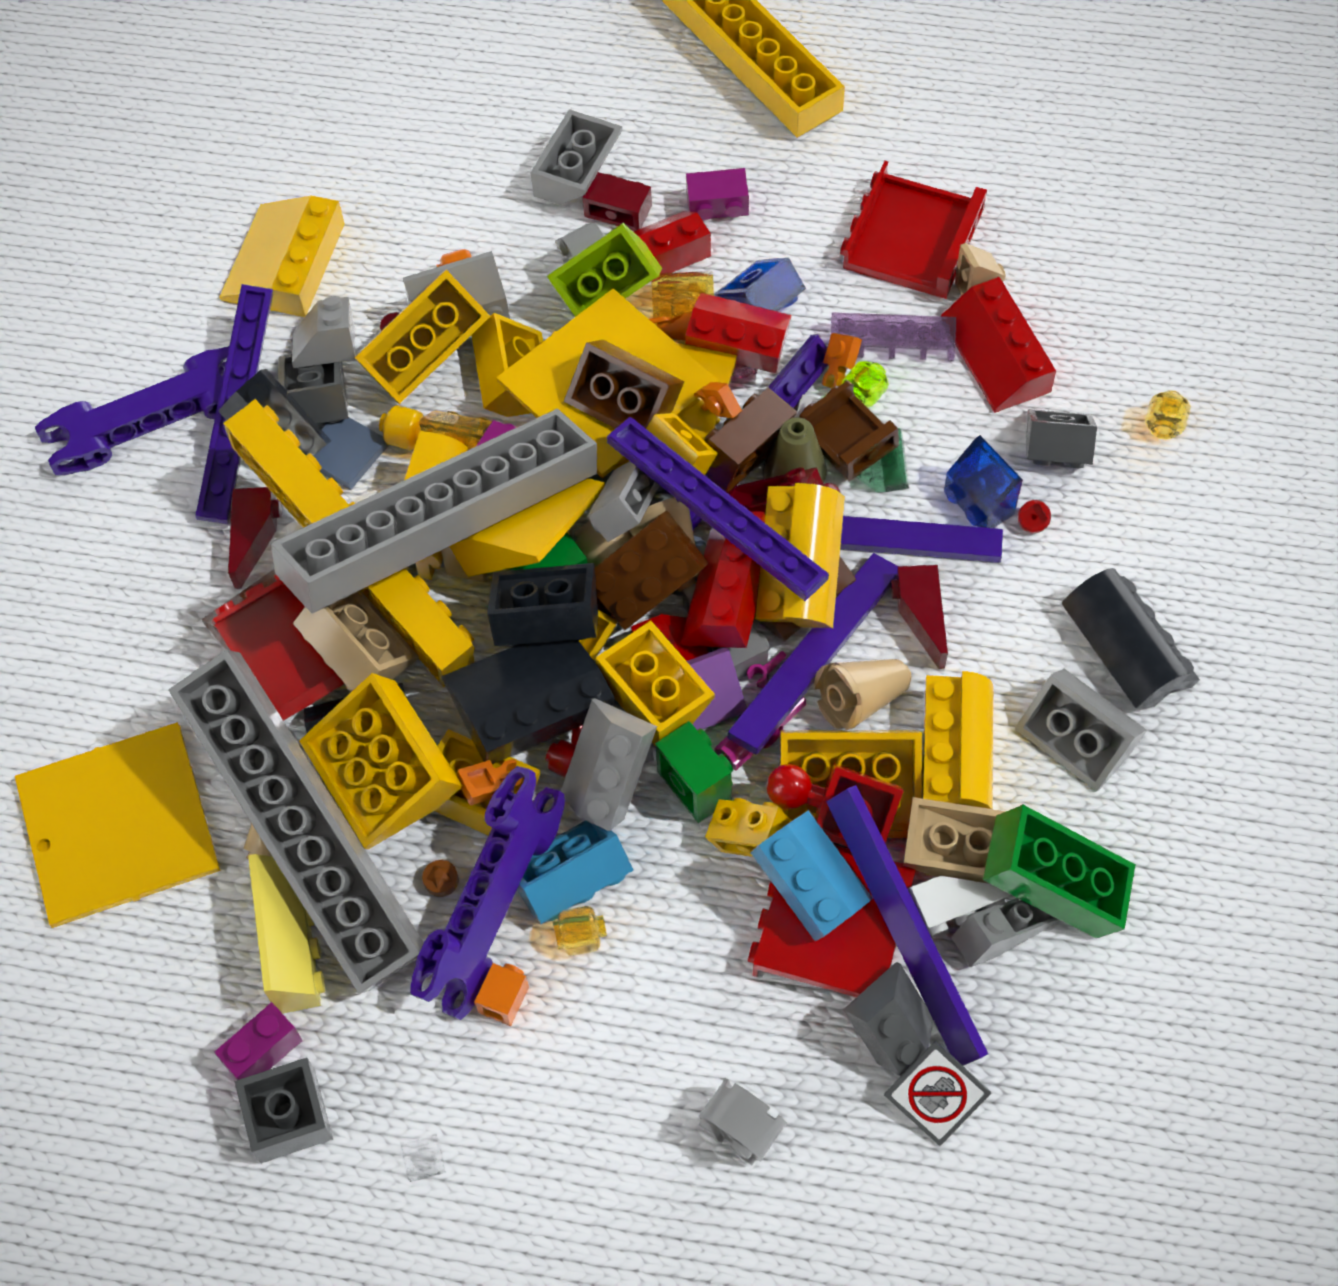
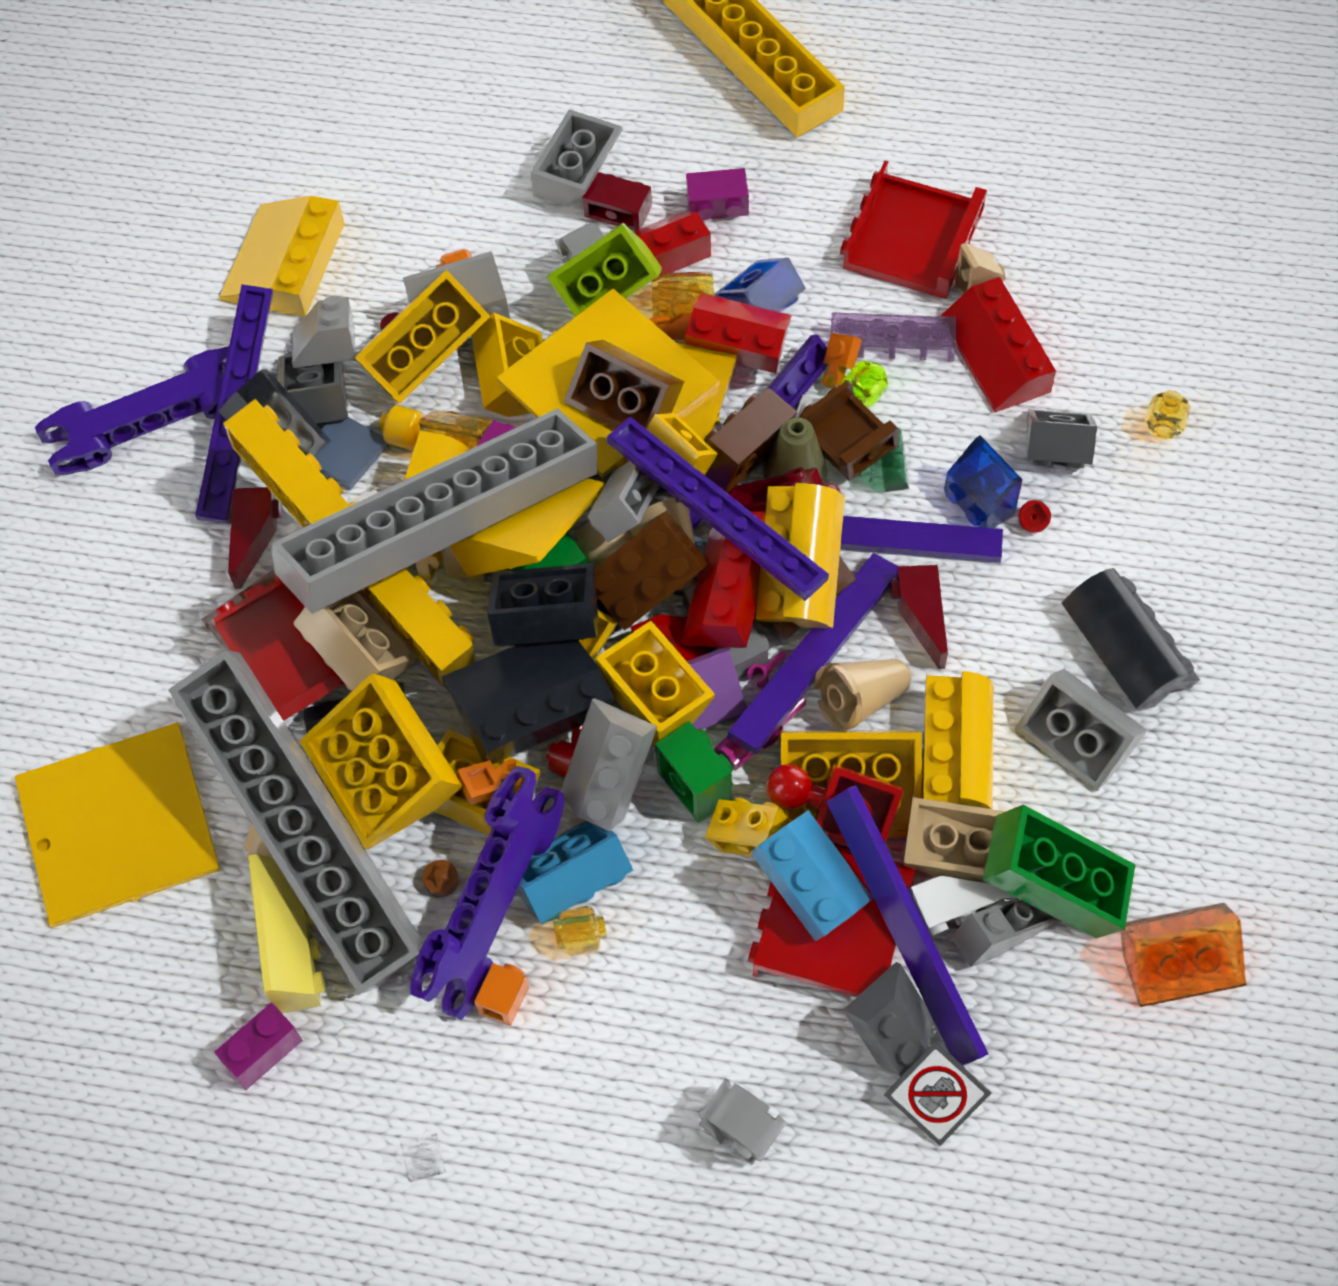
(283, 1110): dark grey brick -> none
(719, 400): orange plate -> none
(1184, 954): none -> clear orange slope

